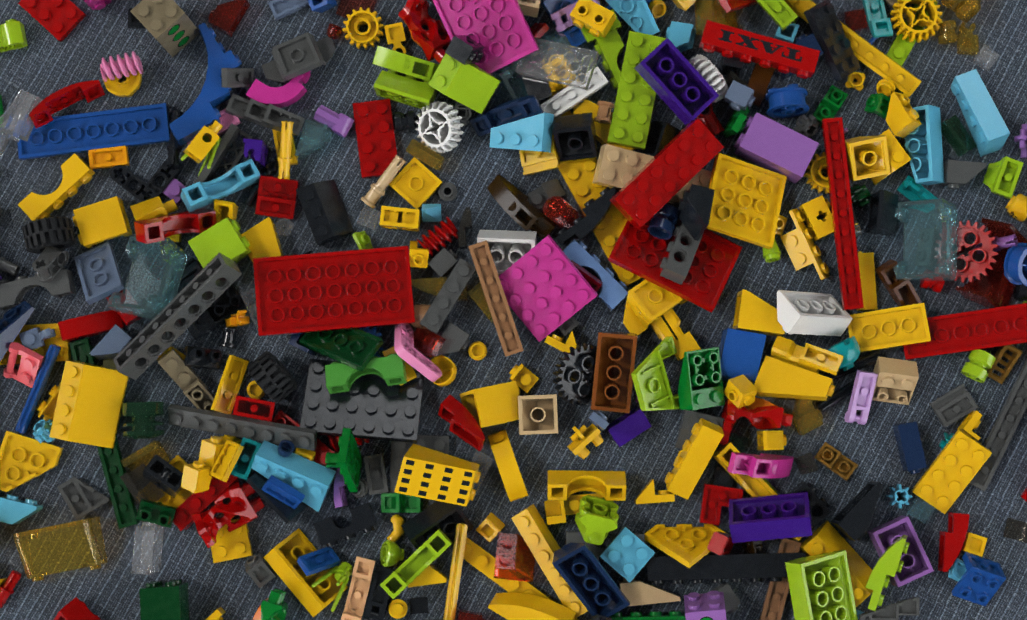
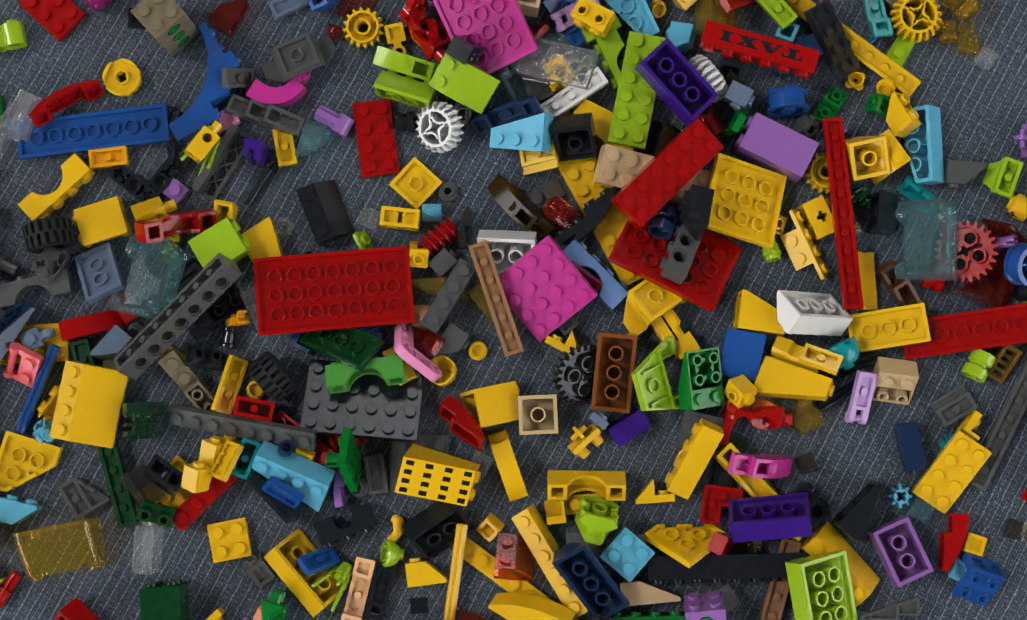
(120, 67): bright pink piece -> none
(145, 455): clear yellow panel -> none
(208, 524): red hips -> none
(236, 179): medium azure arch -> none
(276, 197): red slope -> none
(285, 149): yellow pin -> none
(378, 189): tan pin -> none
(397, 608): yellow plate -> none
(400, 503): green slope -> none
(416, 564): lime arch -> none
(425, 155): clear yellow slope -> none
(524, 377): yellow bracket -> none
(604, 112): medium nougat bush -> none
(759, 82): reddish brown beam -> none
(771, 440): yellow slope -> none
(835, 461): pearl gold slope -> none
(856, 19): clear red tile -> none
(888, 564): lime slope -> none
(957, 136): clear green panel -> none
(980, 112): medium azure wedge -> none

